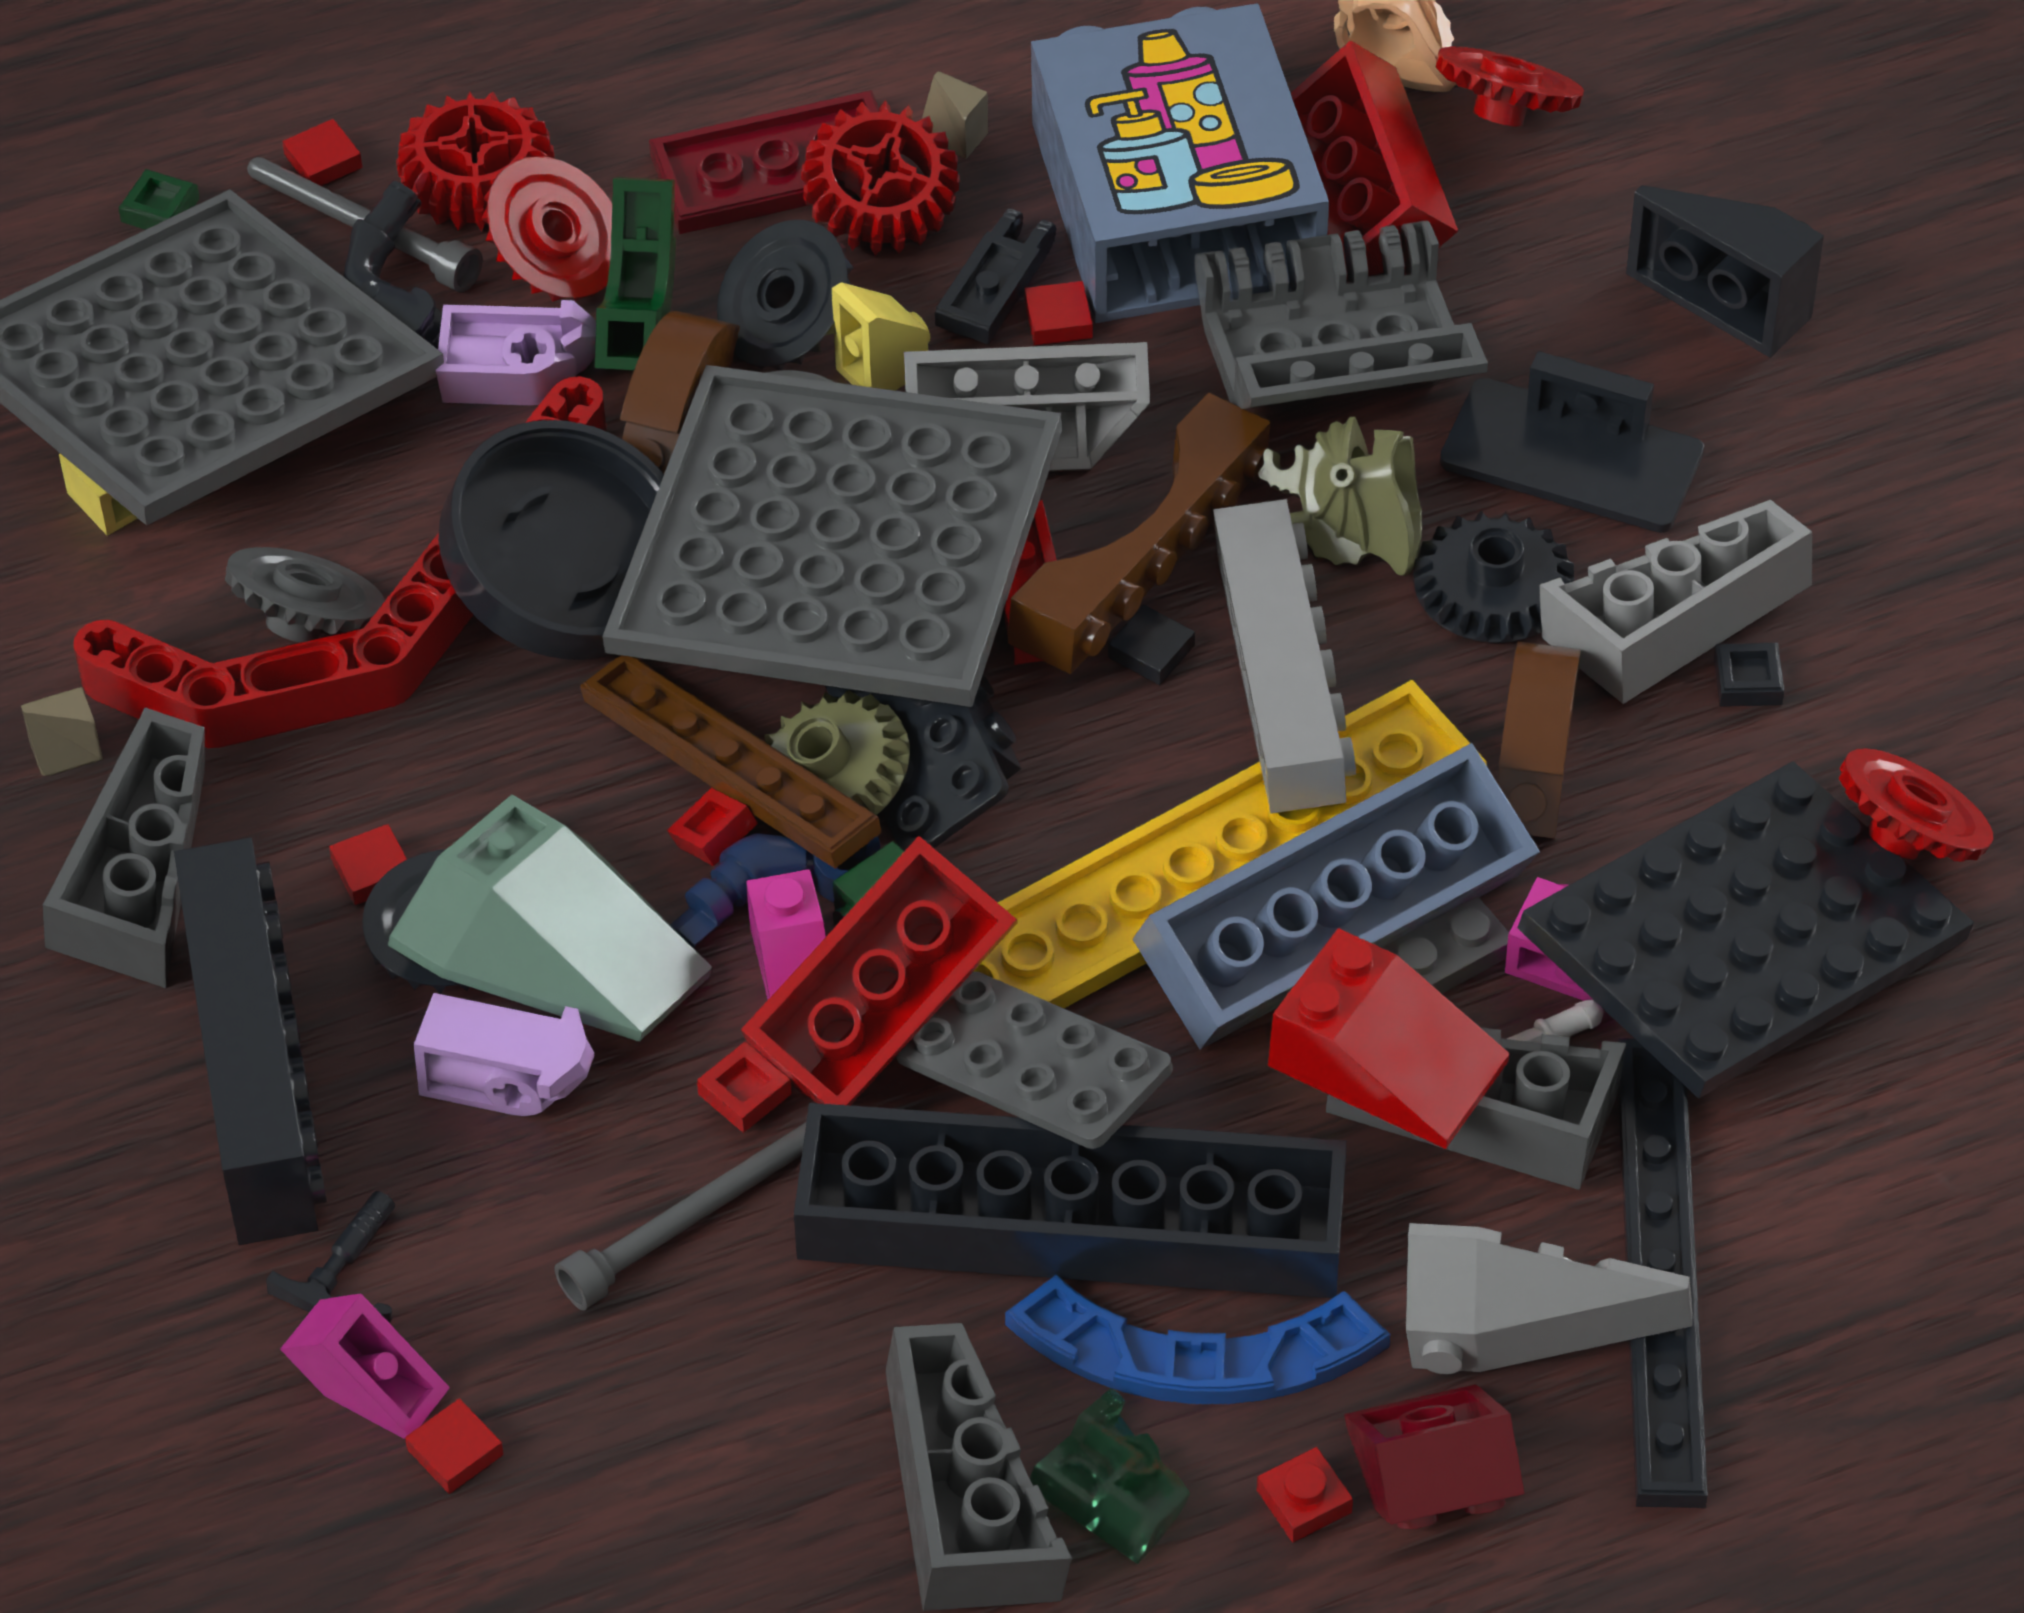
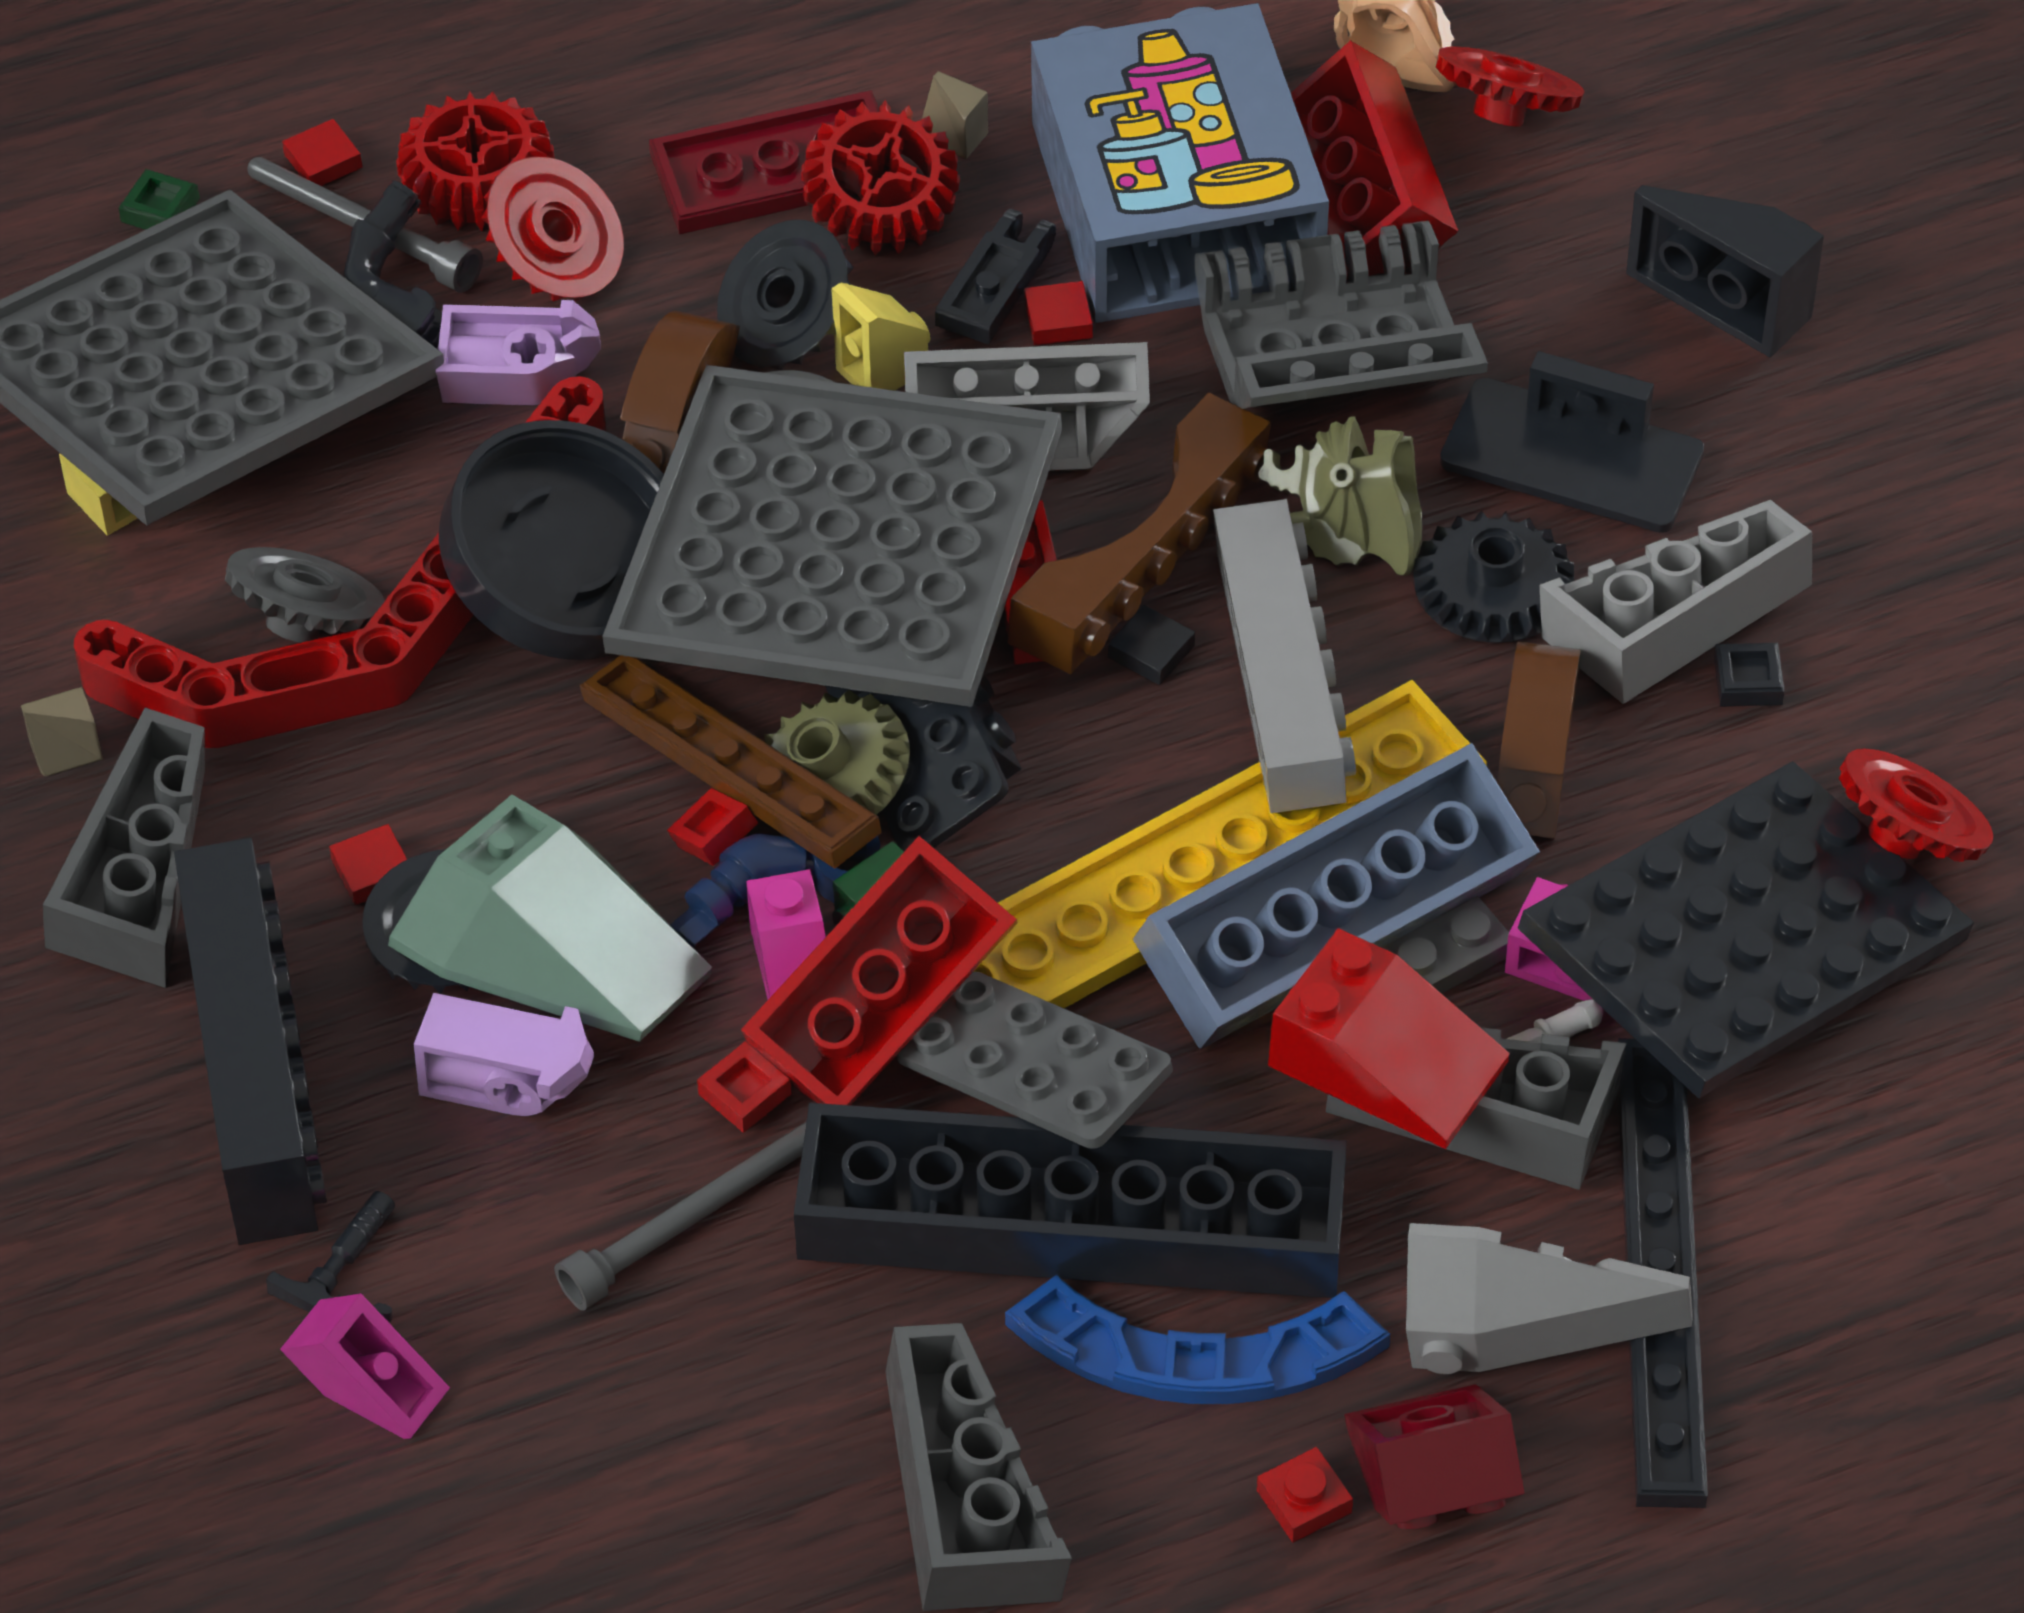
(454, 1446): red tile -> none
(639, 270): dark green arch -> none
(1112, 1480): clear green slope -> none

